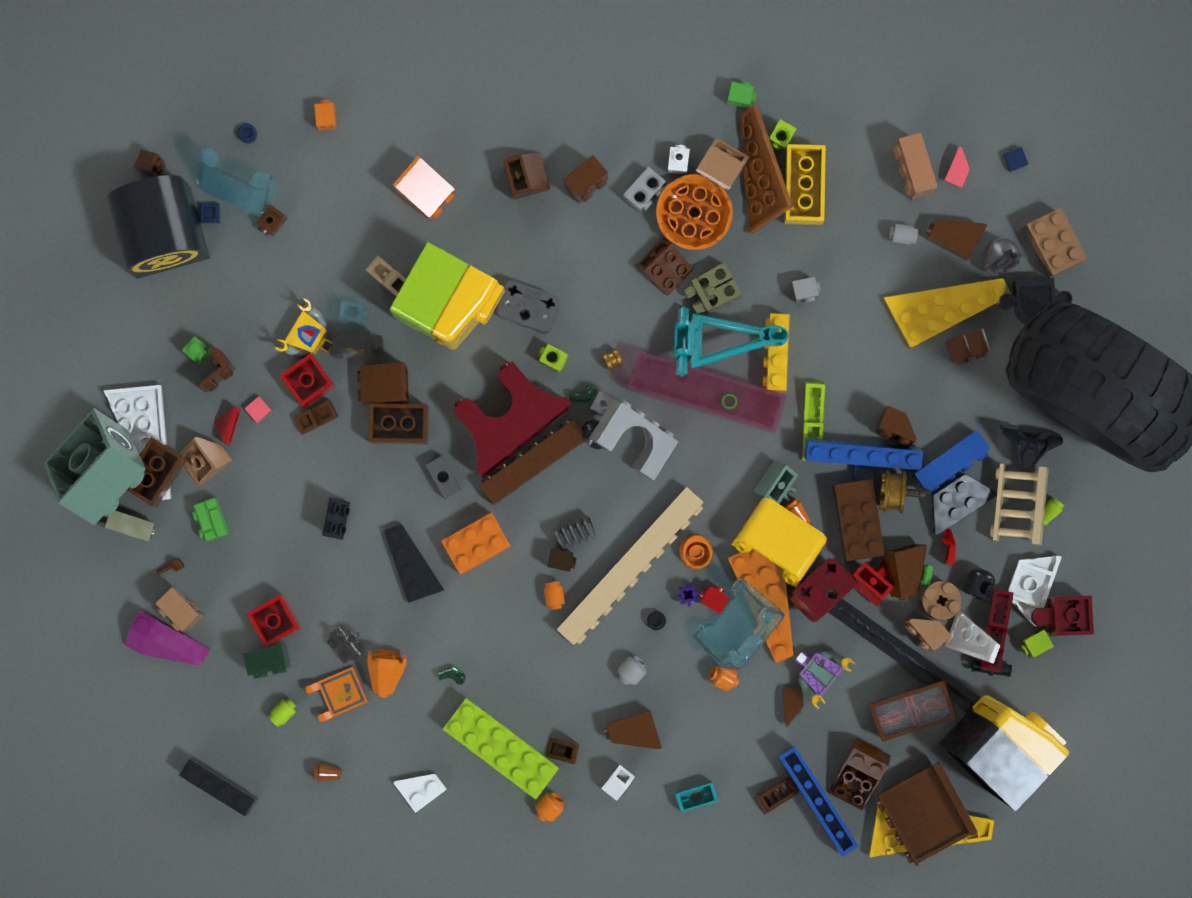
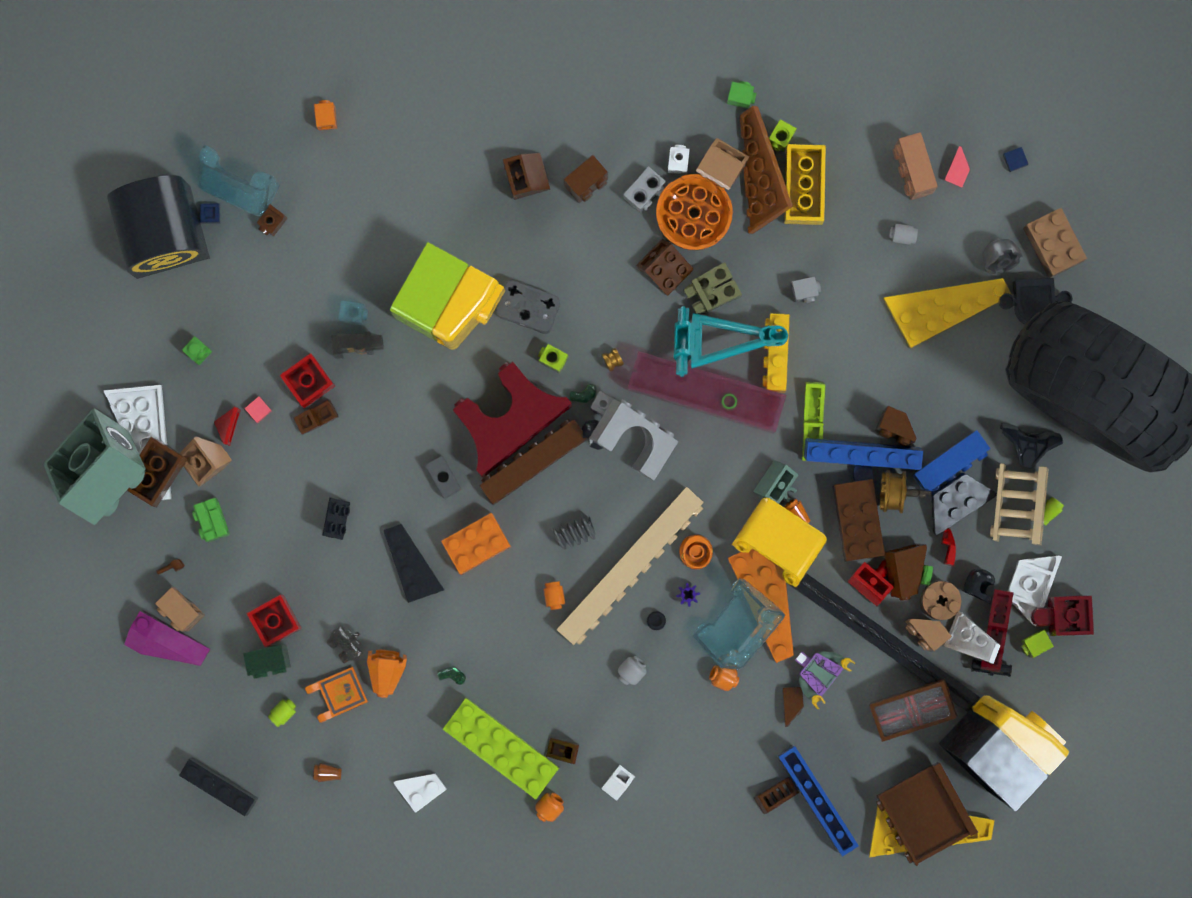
(128, 525): olive slope -> none
(150, 163): reddish brown slope -> none
(223, 372): reddish brown bracket -> none
(247, 133): dark blue tile -> none
(307, 334): torso -> none
(383, 384): reddish brown slope -> none
(386, 275): tan brick -> none
(398, 423): reddish brown brick -> none
(424, 189): slope -> none
(561, 560): dark brown brick -> none
(634, 731): reddish brown slope -> none
(708, 796): teal piece -> none
(714, 598): red brick -> none
(820, 585): dark red axle -> none
(859, 774): reddish brown slope -> none
(956, 236): reddish brown slope -> none
(968, 346): reddish brown brick -> none

